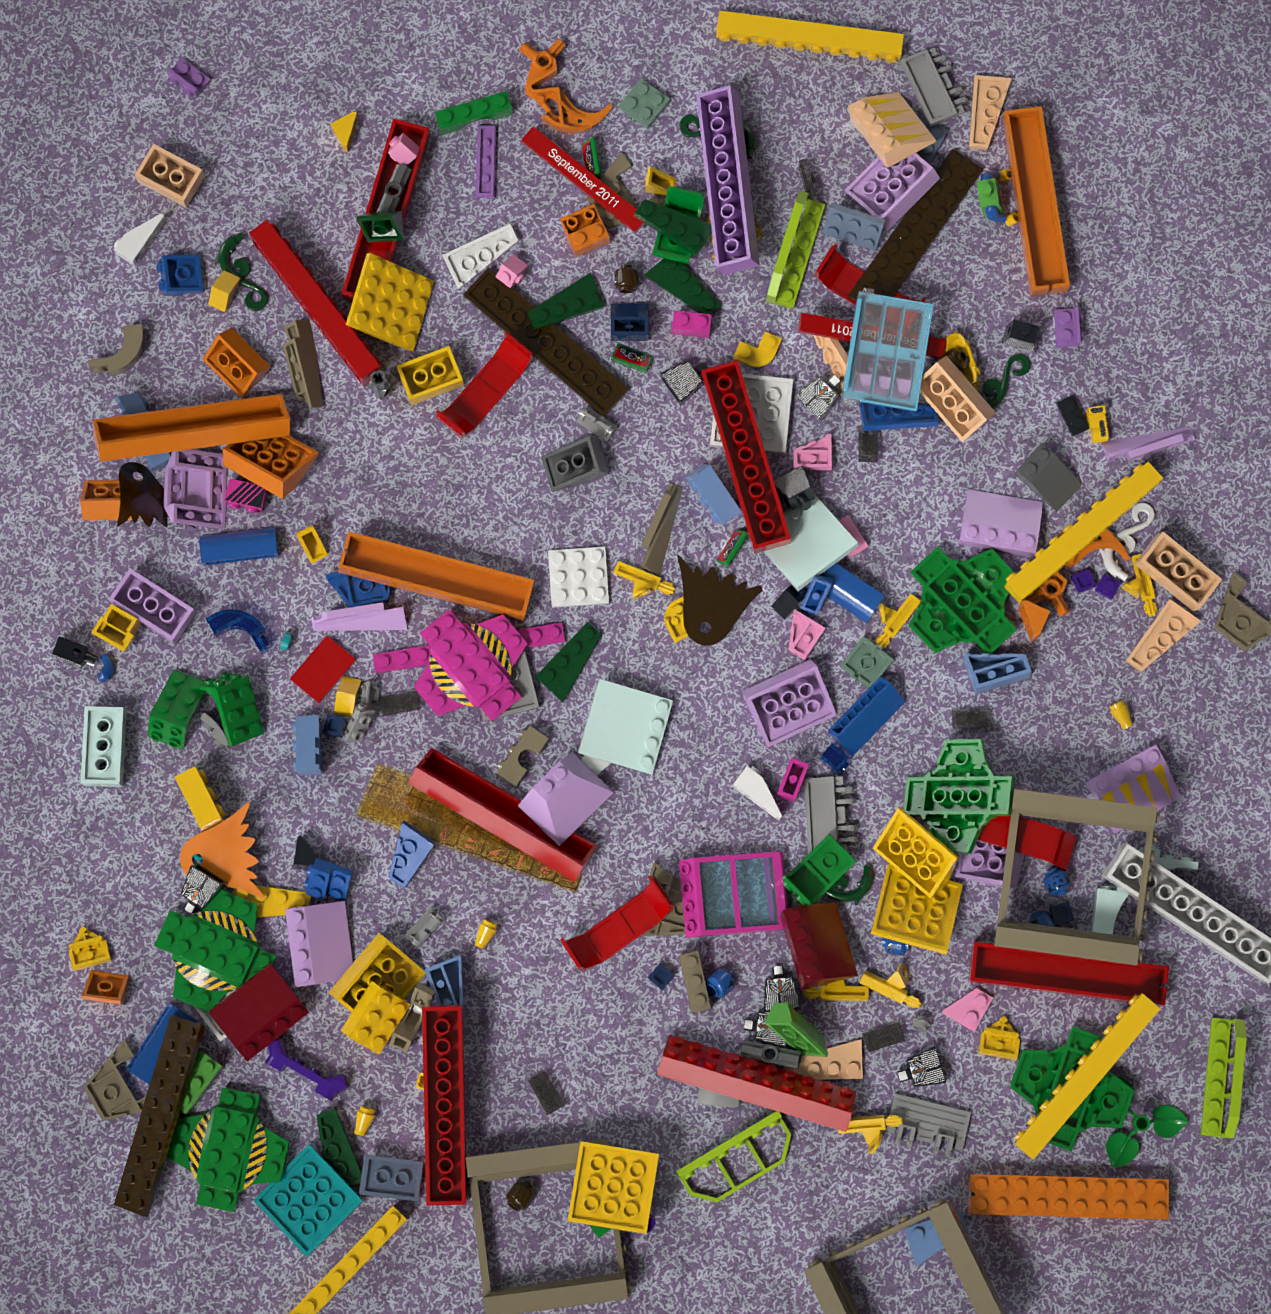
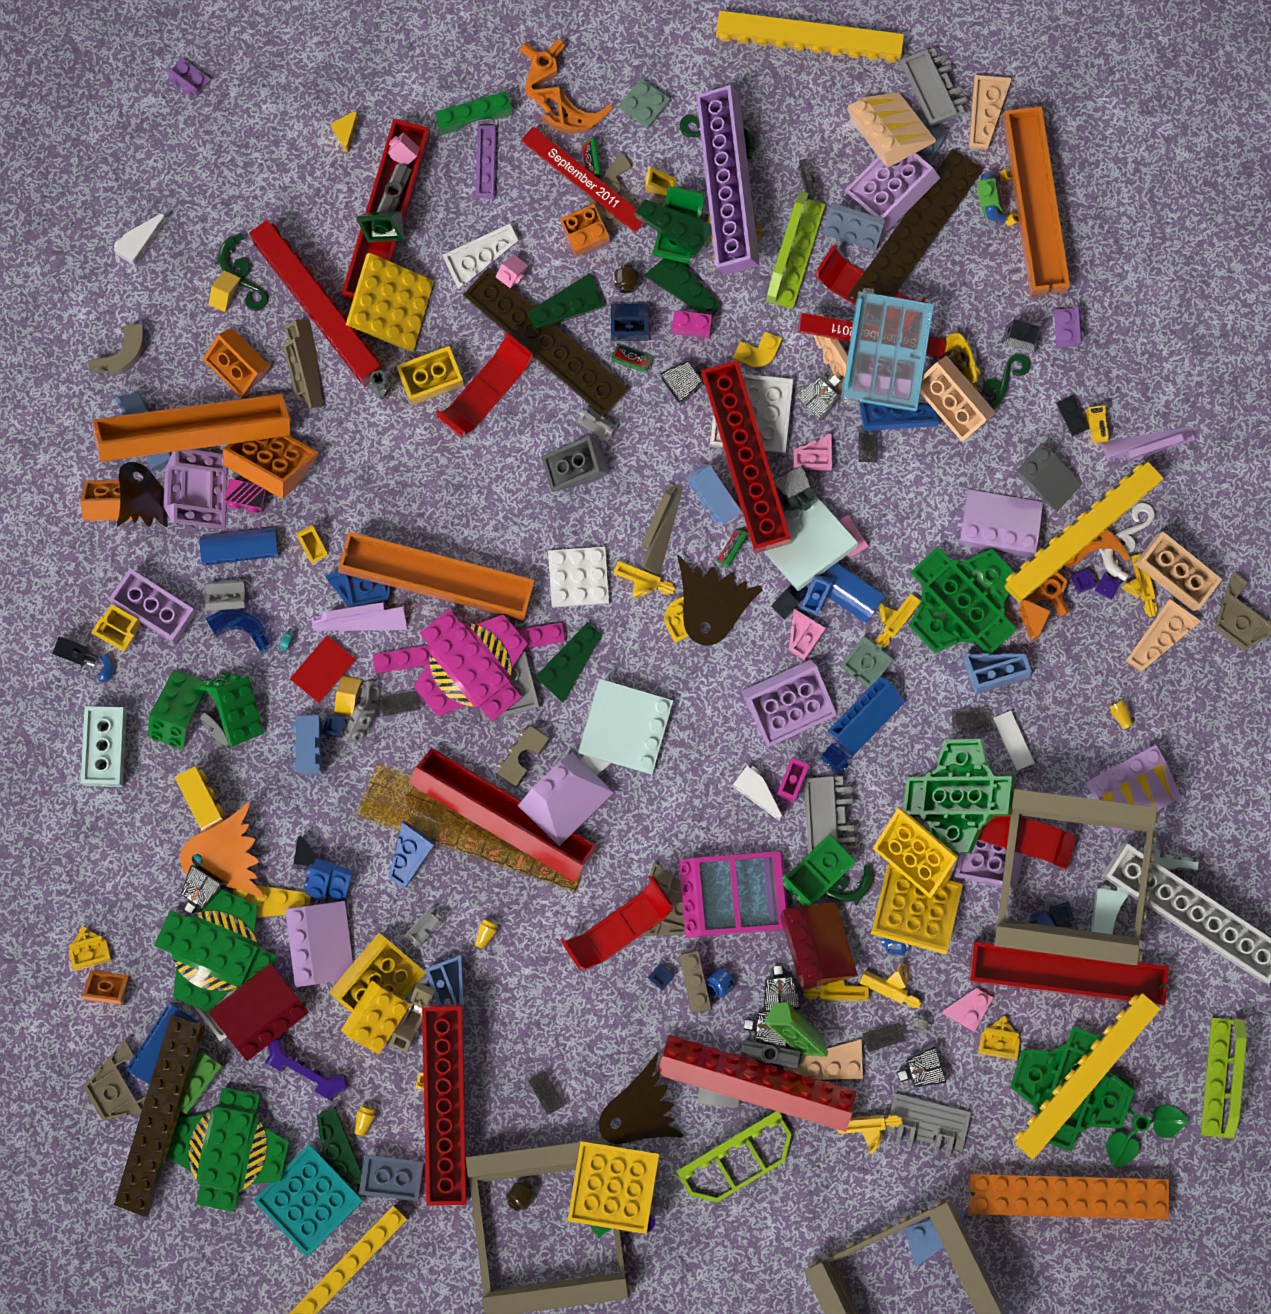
(169, 175): light nougat brick -> none
(180, 274): blue plate -> none
(225, 595): none -> light grey bracket
(639, 1110): none -> dark brown piece
(1013, 740): none -> white tile
(1057, 882): blue head -> none

